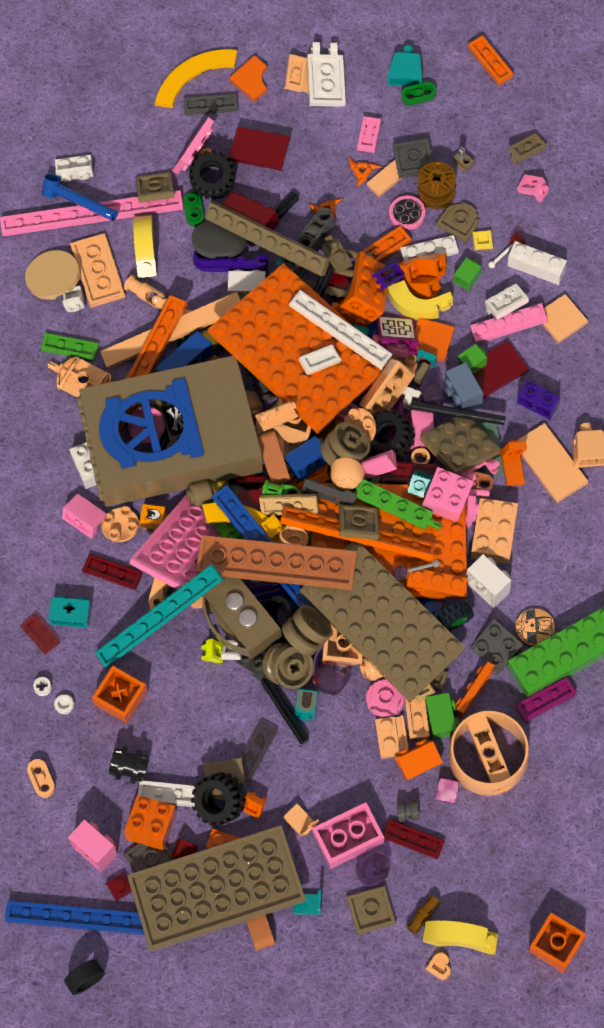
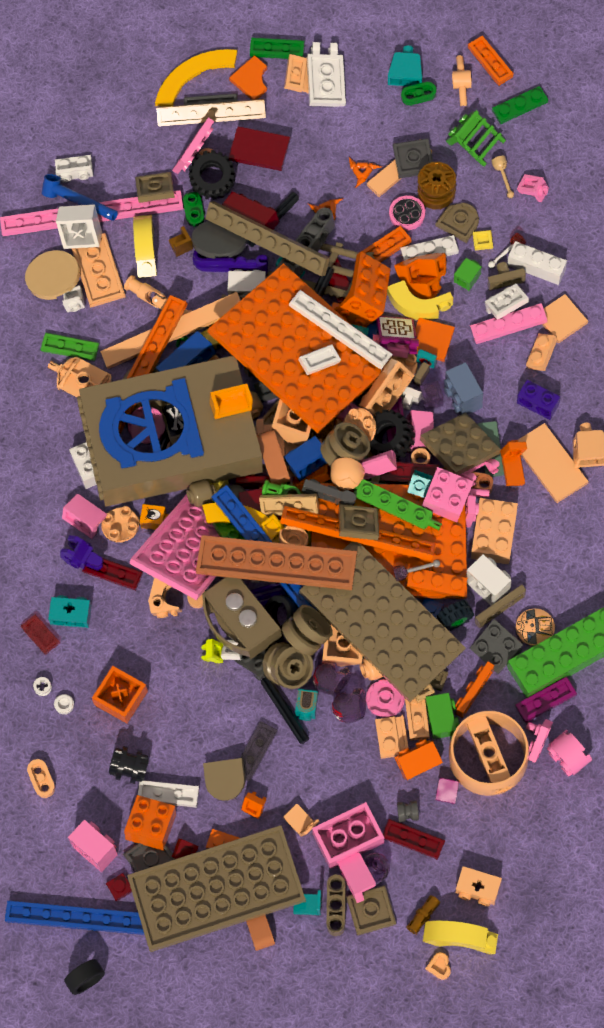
(79, 226): none -> white brick
(82, 554): none -> dark purple hinge
(159, 615): teal tile -> none
(181, 243): none -> pearl gold panel
(216, 111): none -> tile
(231, 401): none -> light orange panel
(233, 796): black tyre -> none
(276, 48): none -> green plate
(277, 415): light nougat hinge -> none
(332, 896): none -> dark tan beam
(338, 257): dark tan plate -> none
(350, 707): none -> clear purple helmet
(356, 875): none -> bright pink panel
(369, 134): bright pink plate -> none
(381, 280): dark purple tile -> none
(457, 412): black piece -> none
(461, 80): none -> light nougat piece
(462, 158): dark tan piece -> none
(466, 130): none -> bright green plate
(468, 881): none -> light nougat brick
(474, 357): bright green brick -> none
(499, 164): none -> tan hinge
(500, 606): none -> dark tan tile
(502, 368): dark red tile -> none
(505, 277): none -> dark tan tile
(520, 105): none -> green plate
(526, 148): dark tan plate -> none
(541, 352): none -> light nougat plate
(542, 733): none -> bright pink plate
(557, 942): orange brick -> none
(569, 753): none -> bright pink brick

